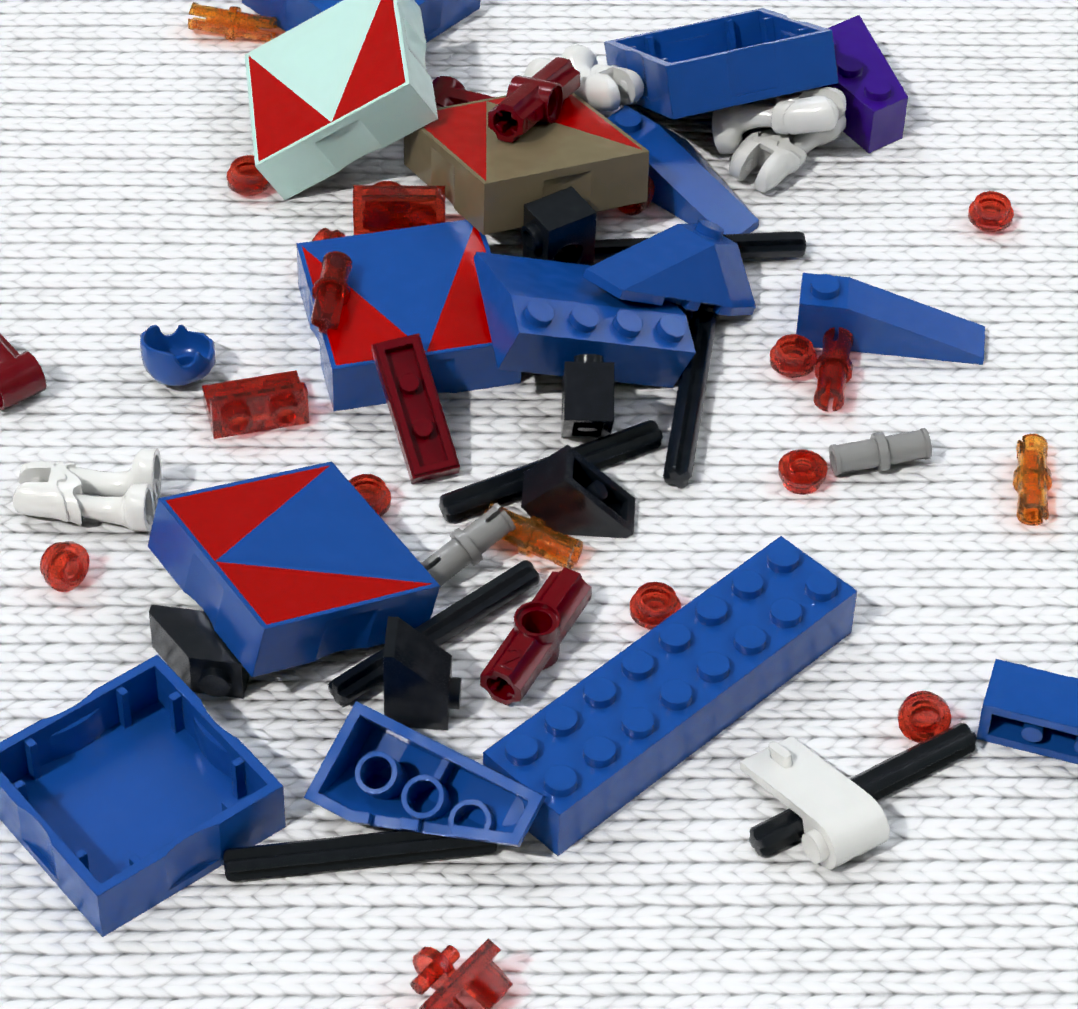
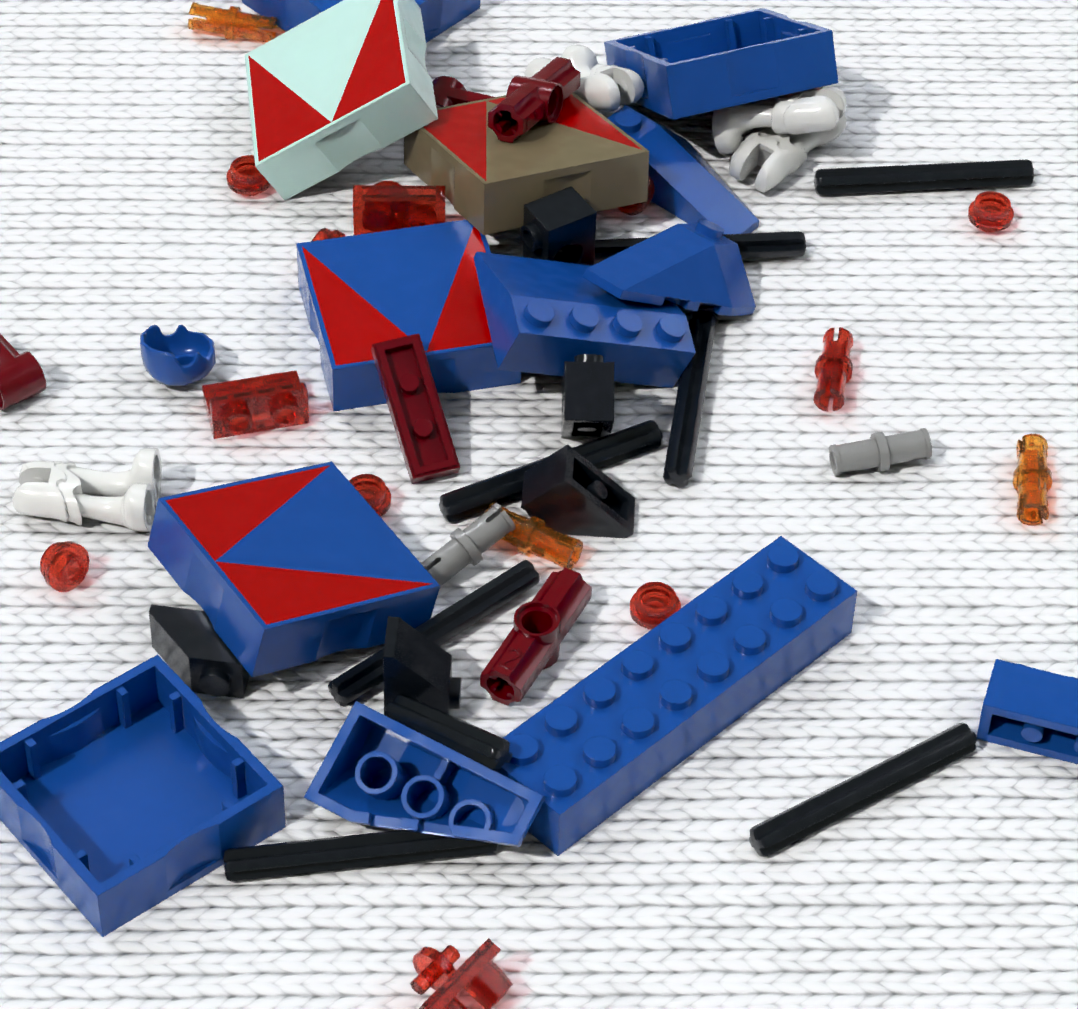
(331, 291): clear red axle -> none
(450, 731): none -> black axle
(793, 356): clear red plate -> none
(802, 471): clear red plate -> none
(835, 811): white door -> none
(872, 92): dark purple wedge -> none
(884, 321): blue wedge -> none
(923, 177): none -> black axle
(923, 716): clear red plate -> none

